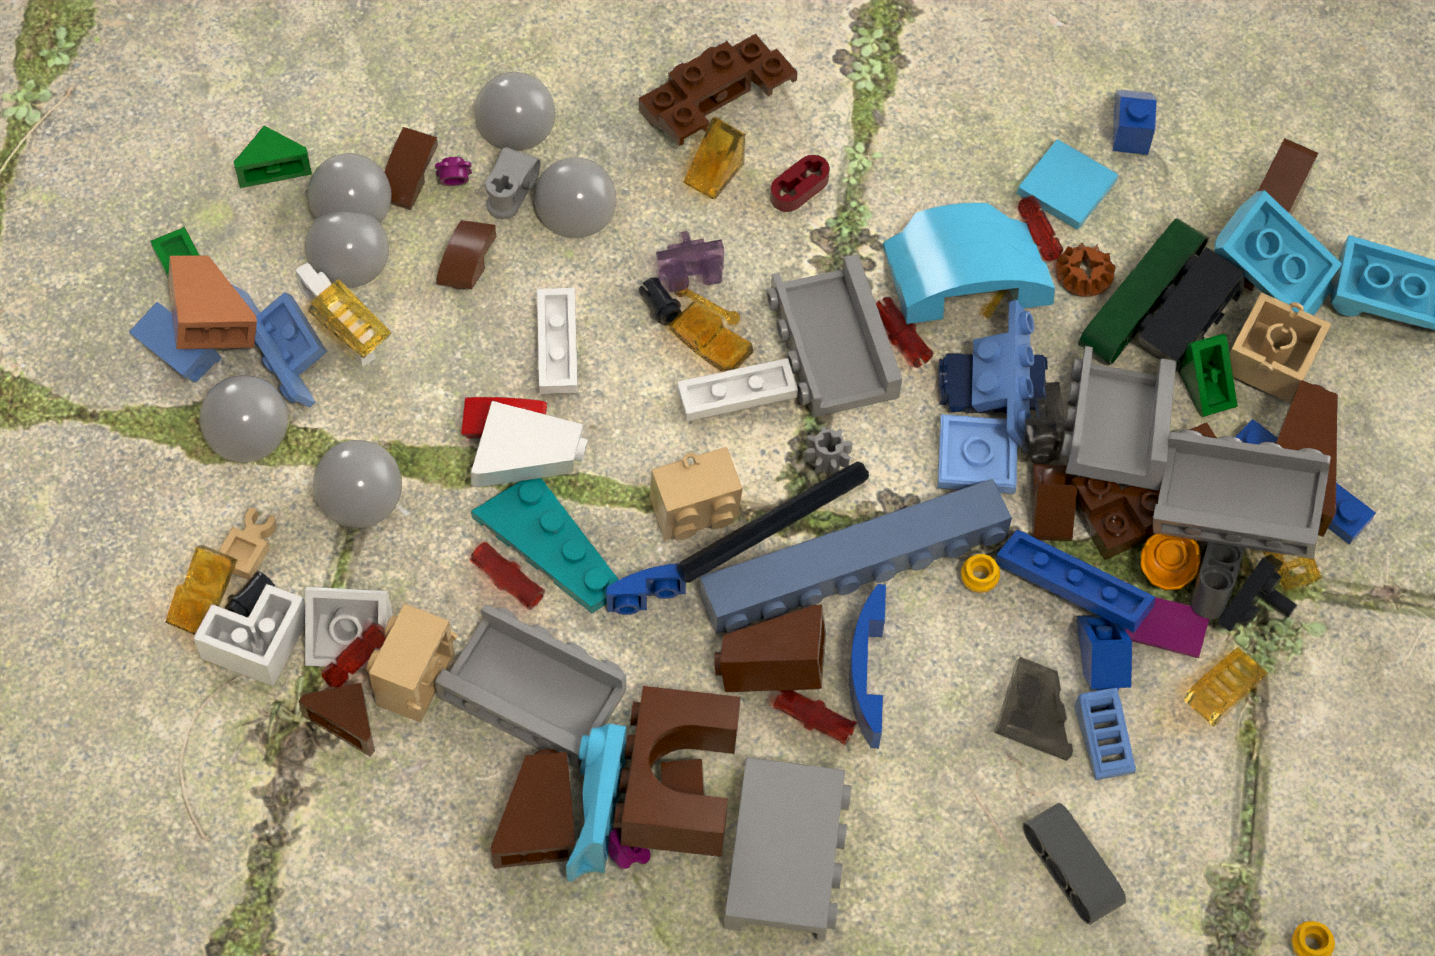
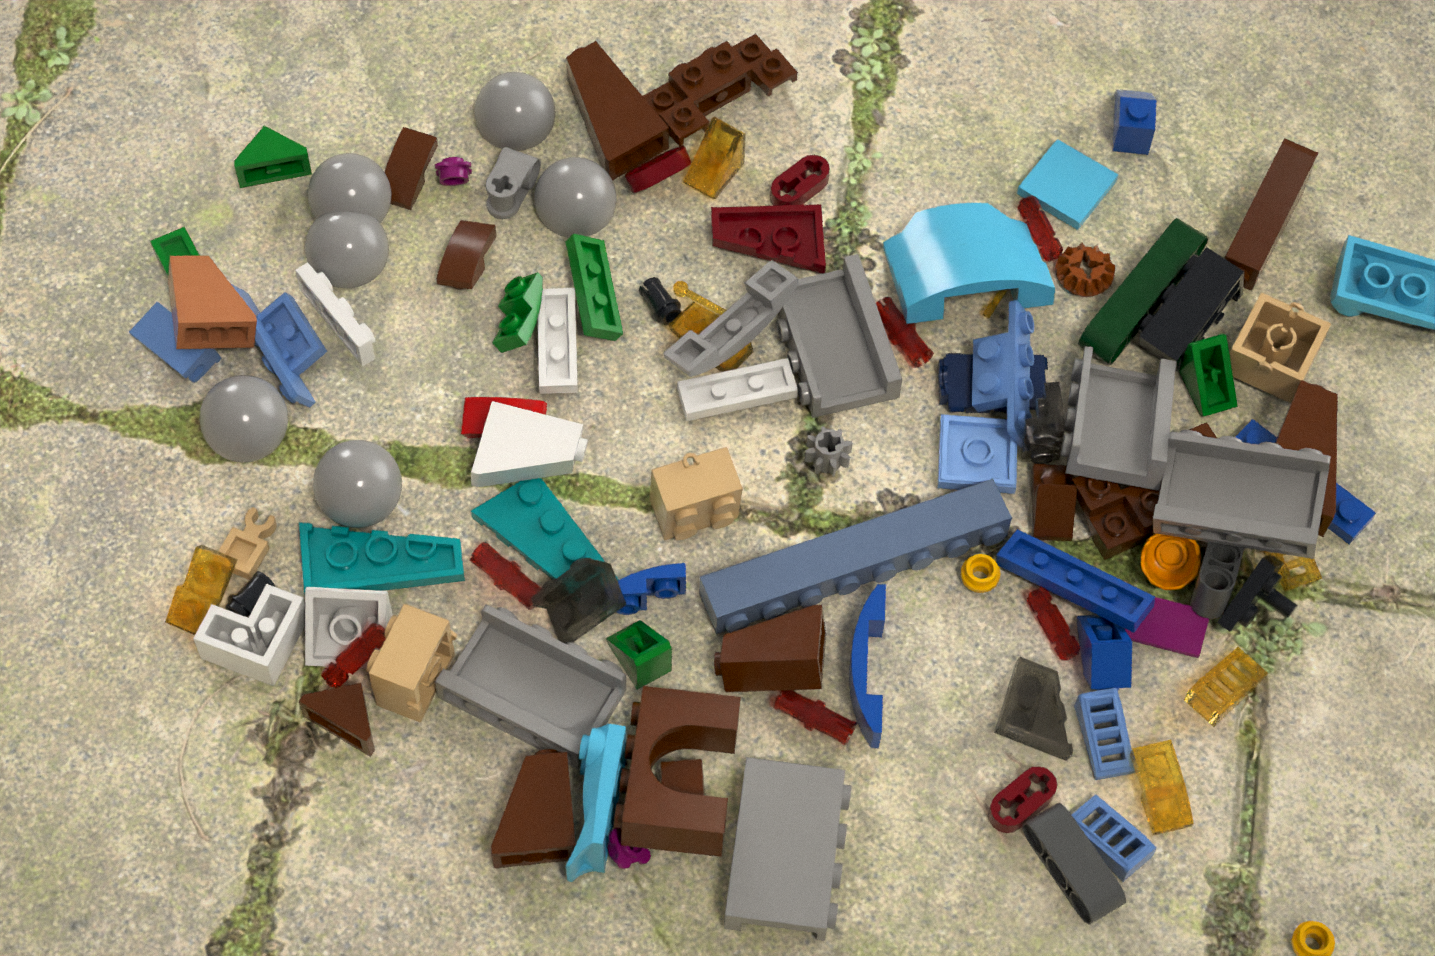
(339, 292): clear yellow slope -> none
(377, 559): none -> teal wing
(521, 307): none -> green slope
(580, 598): none -> clear smoke bracket
(594, 287): none -> green plate
(614, 112): none -> reddish brown slope
(641, 653): none -> green slope
(658, 169): none -> dark red beam
(690, 259): clear purple hips -> none
(738, 325): none -> light grey slope
(772, 522): black axle -> none
(774, 233): none -> dark red wing
(1016, 792): none -> dark red beam
(1053, 624): none -> clear red axle
(1132, 837): none -> medium blue slope
(1162, 787): none -> clear yellow slope
(1278, 253): medium azure slope -> none

